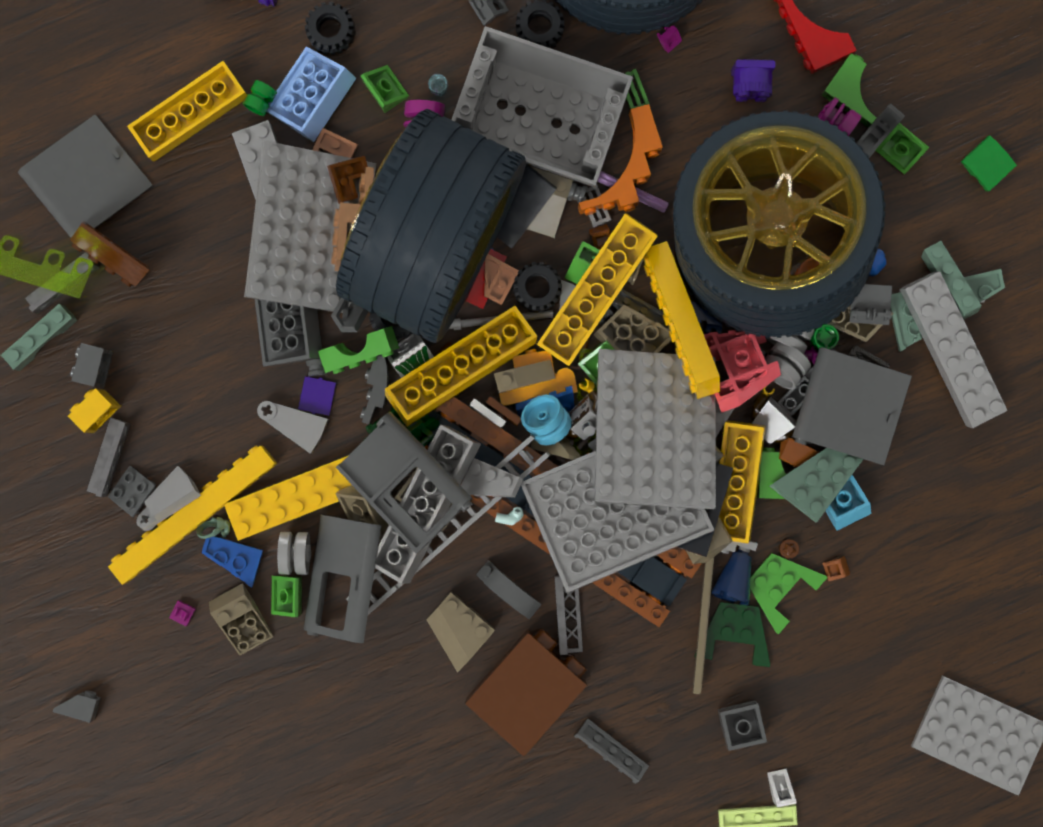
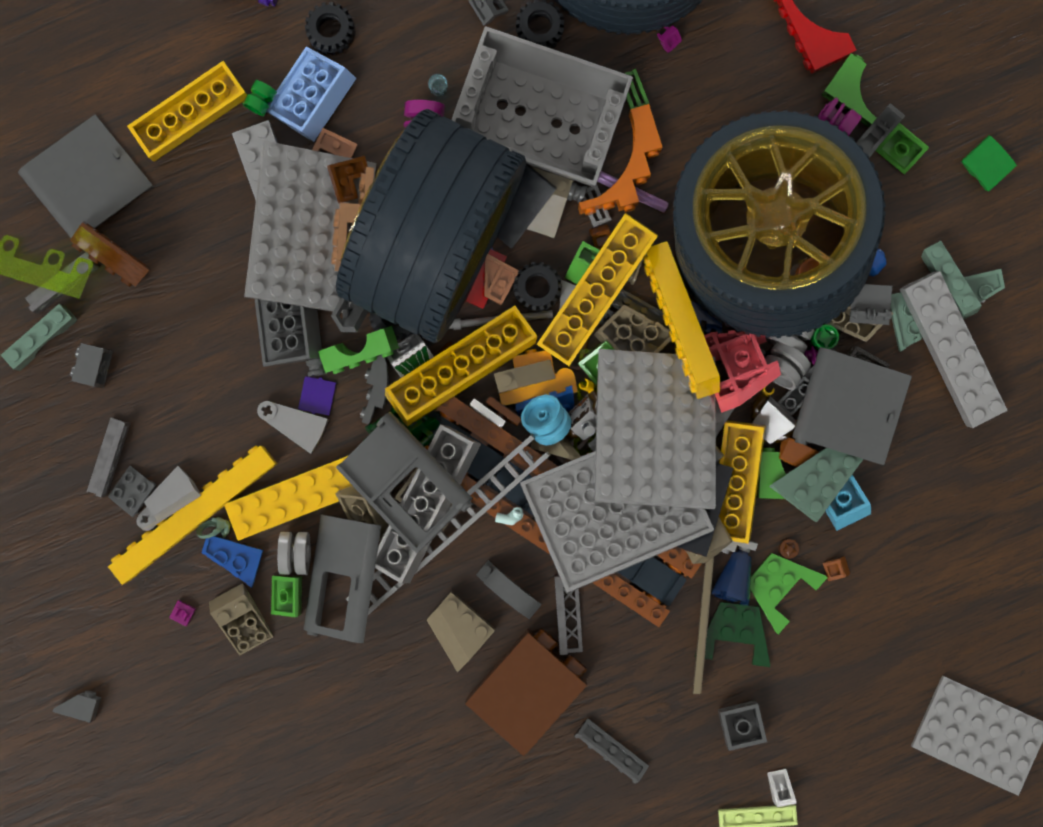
(93, 410): yellow brick -> none
(384, 87): bright green slope -> none
(490, 481): light grey wing -> none
(752, 79): dark purple piece -> none

